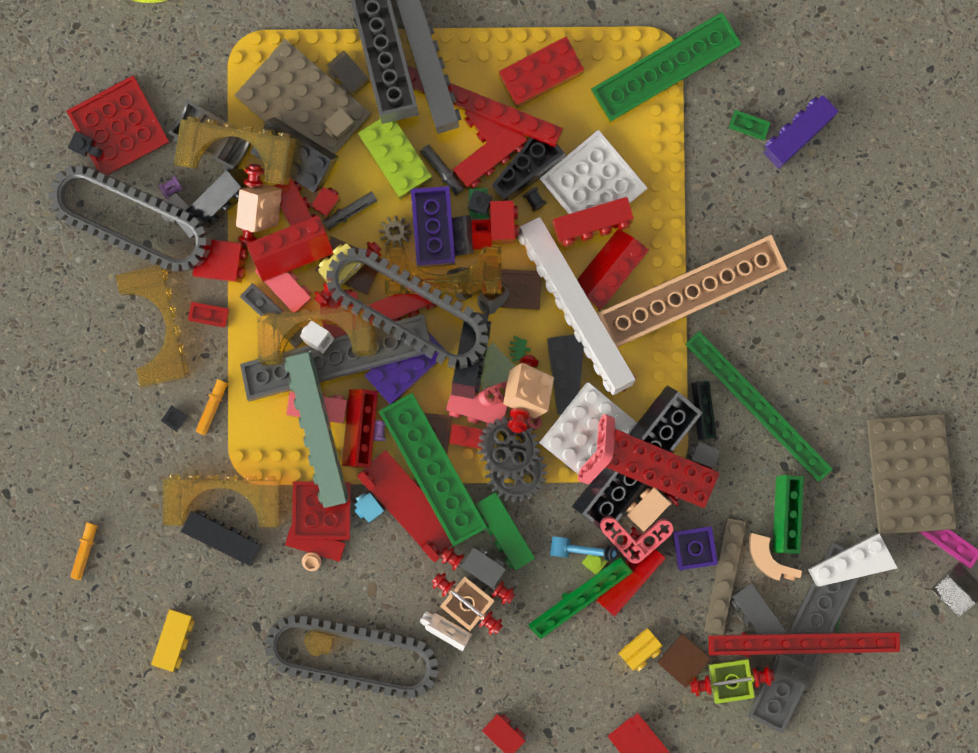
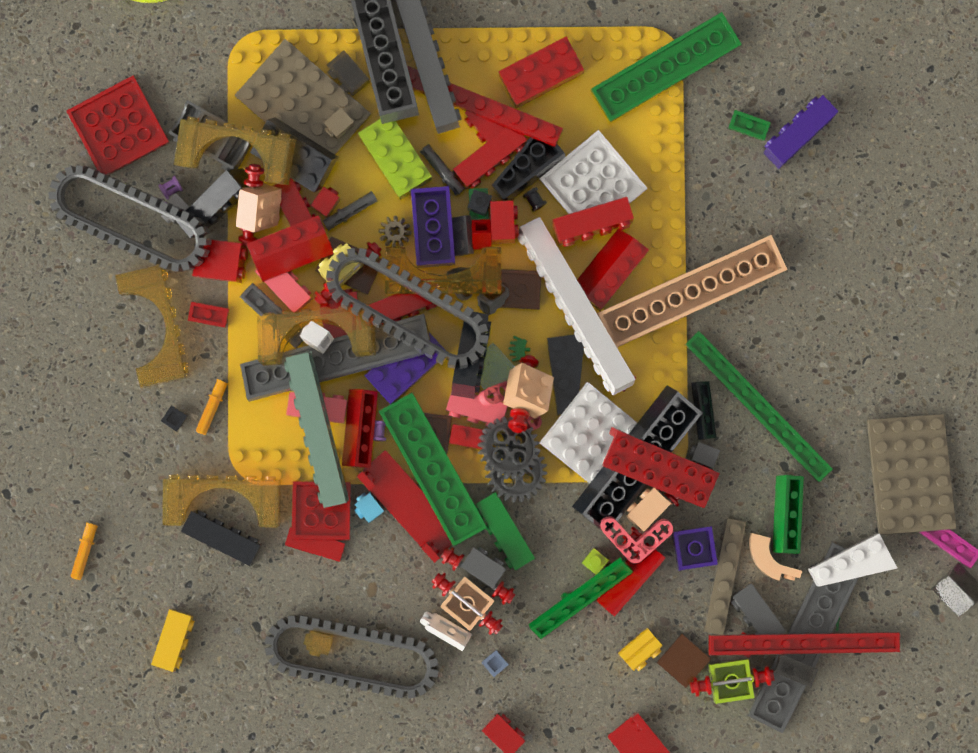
(83, 145): black plate -> none
(311, 561): light nougat plate -> none
(495, 663): none -> sand blue plate
(562, 547): dark azure piece -> none
(604, 452): coral beam -> none

